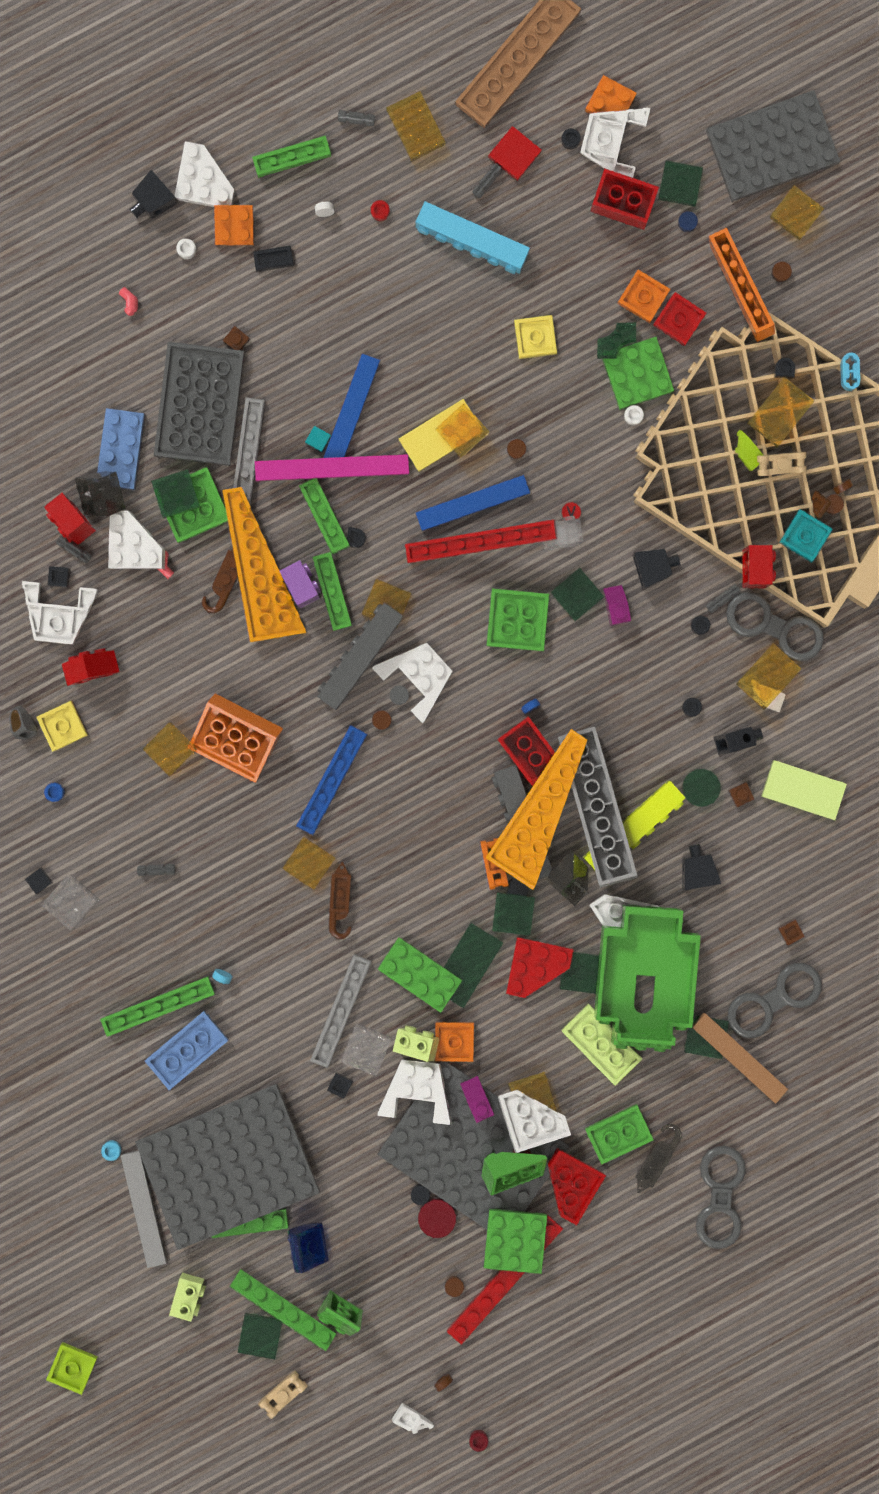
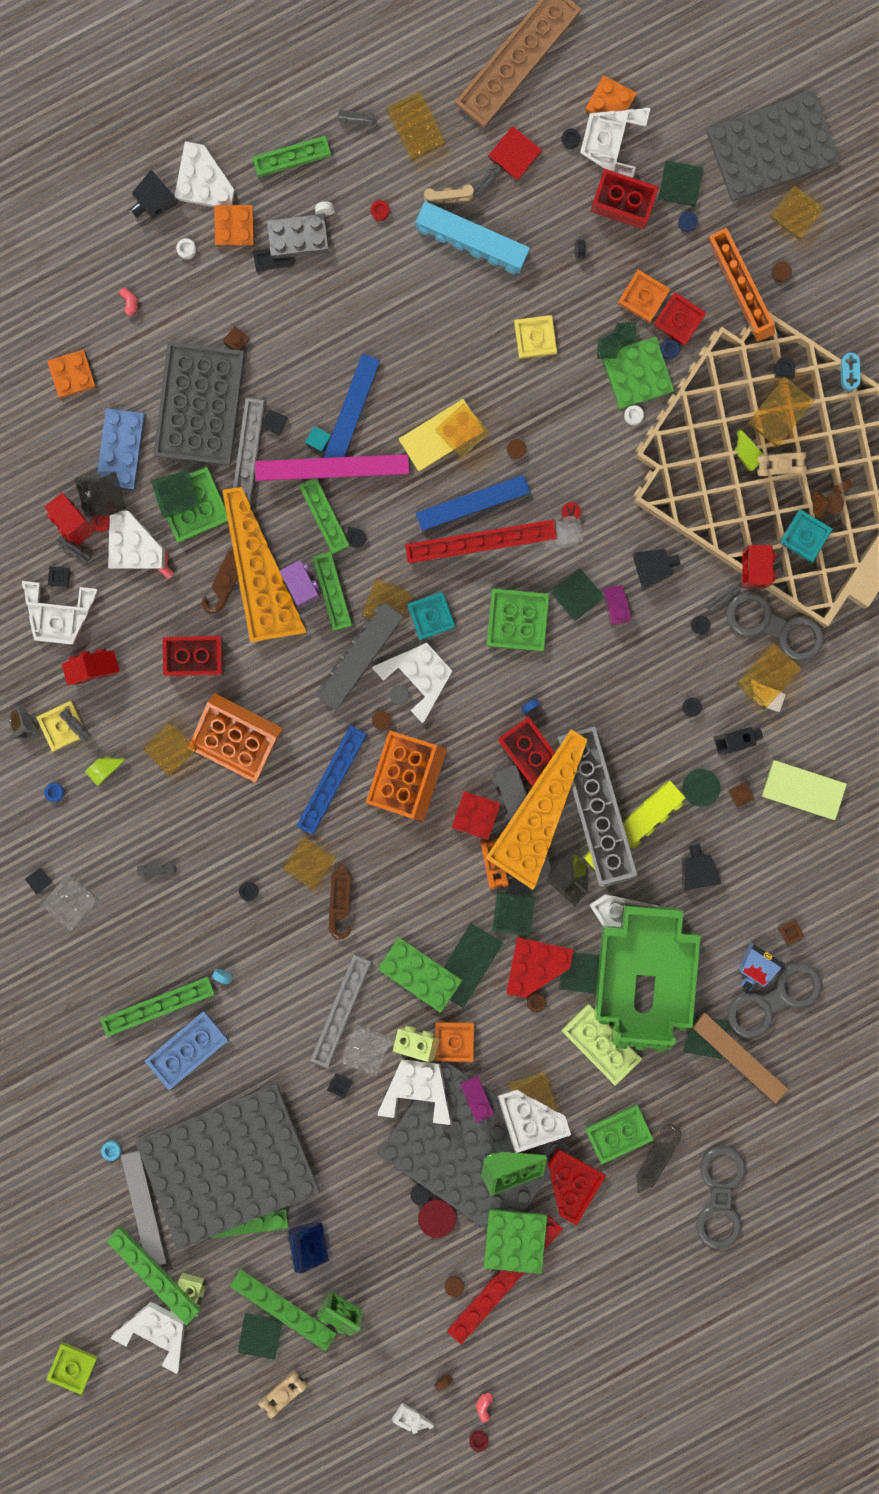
(71, 374): none -> orange plate
(75, 725): none -> dark grey axle
(101, 523): none -> red tile
(103, 768): none -> lime slope
(154, 1275): none -> bright green plate
(159, 1328): none -> white wing
(193, 656): none -> red brick
(248, 891): none -> black tile
(274, 422): none -> black tile
(297, 236): none -> flat silver plate
(406, 776): none -> orange slope
(431, 615): none -> teal plate
(449, 195): none -> tan plate
(476, 815): none -> red brick
(482, 1405): none -> coral arm
(536, 1002): none -> reddish brown tile
(580, 249): none -> black tile
(670, 349): none -> dark blue tile
(758, 967): none -> torso

